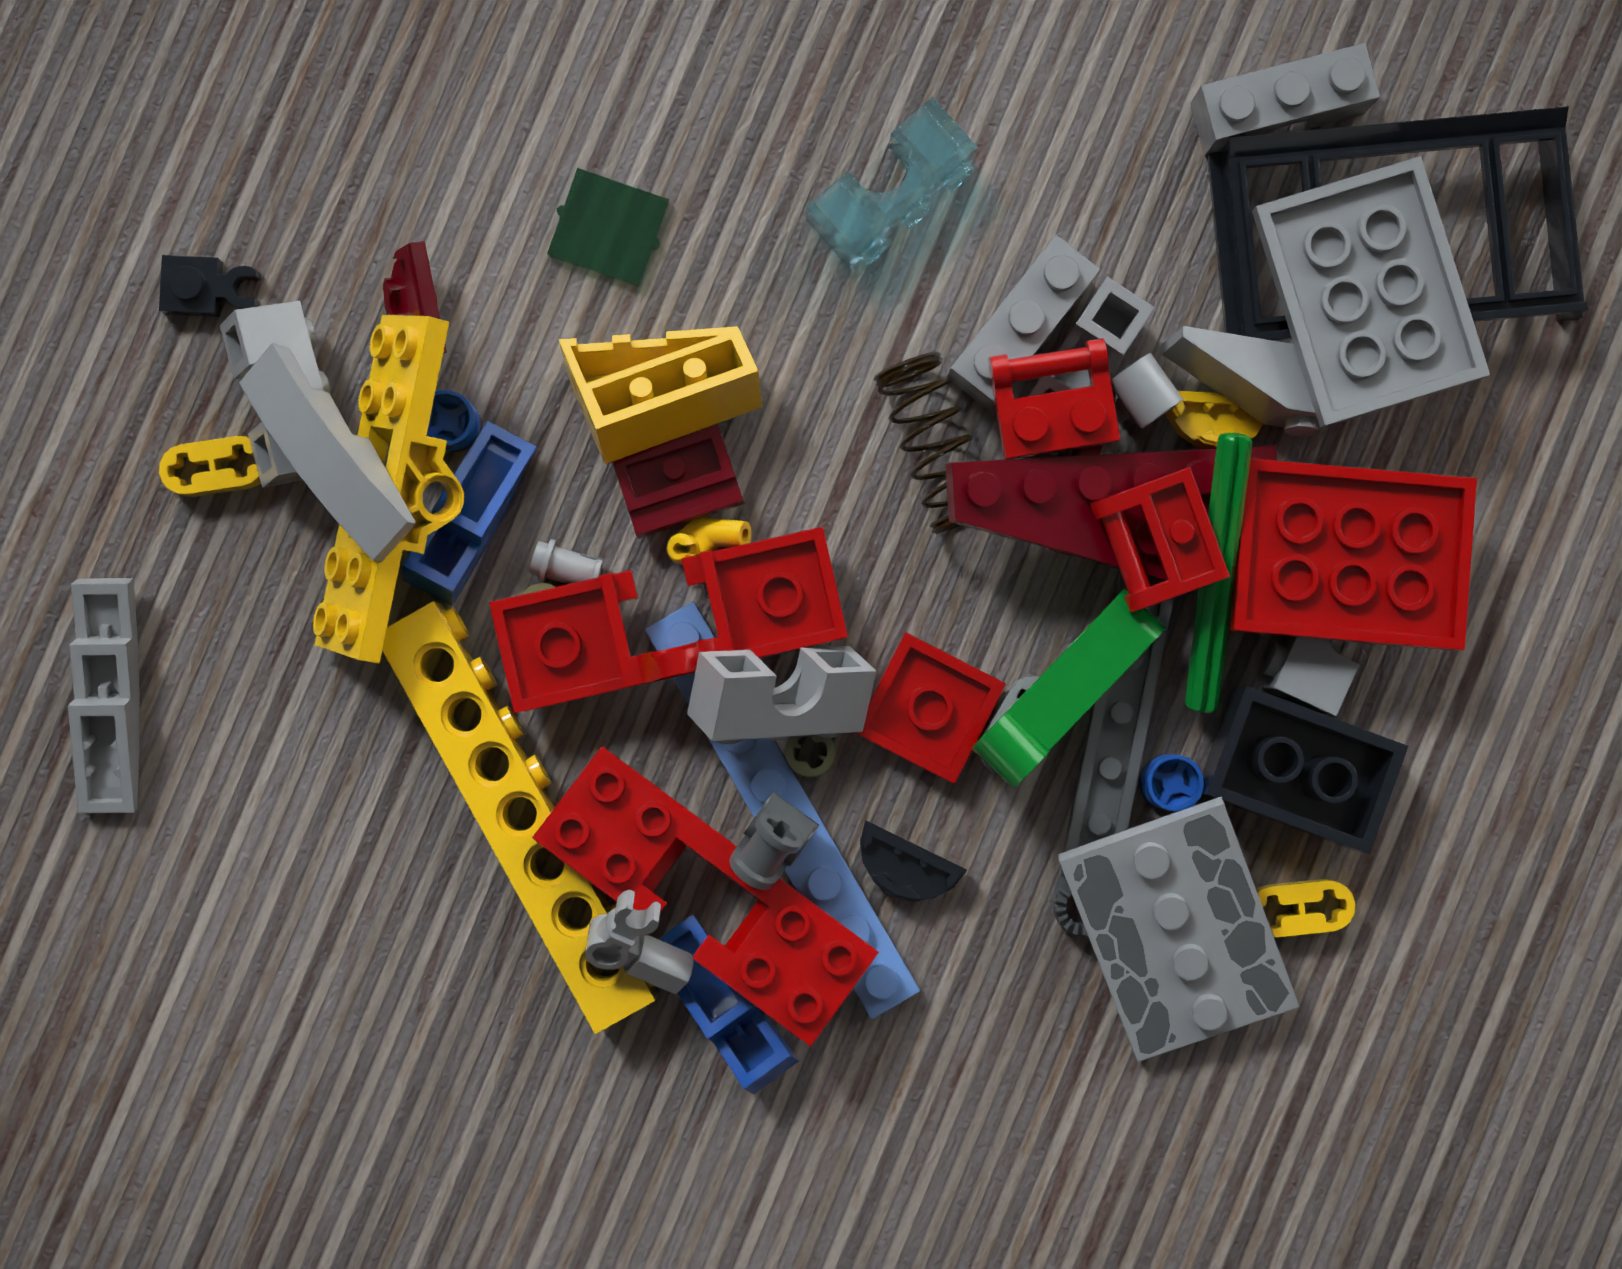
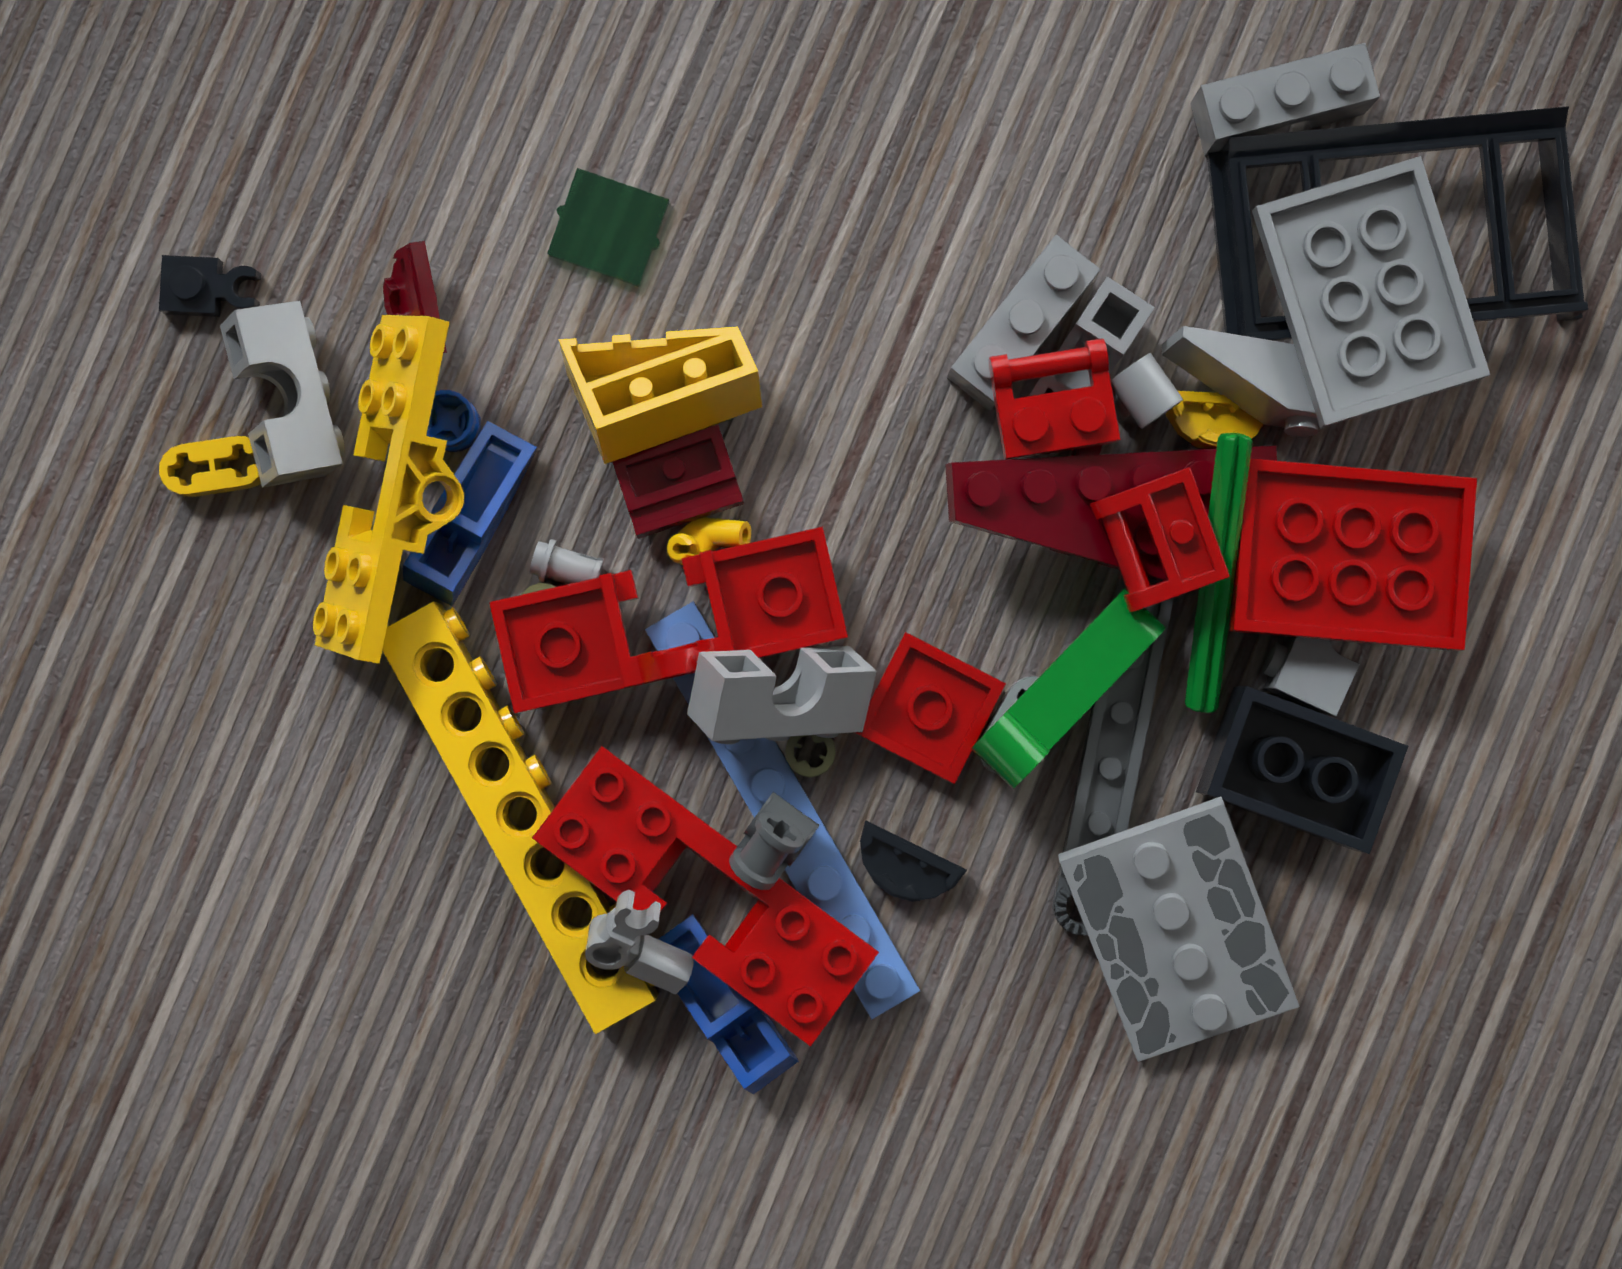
(106, 695): light grey slope -> none
(330, 459): light grey slope -> none
(859, 220): clear light blue arch -> none
(905, 371): dark brown piece -> none
(1180, 787): blue wheel -> none
(1306, 892): yellow beam -> none

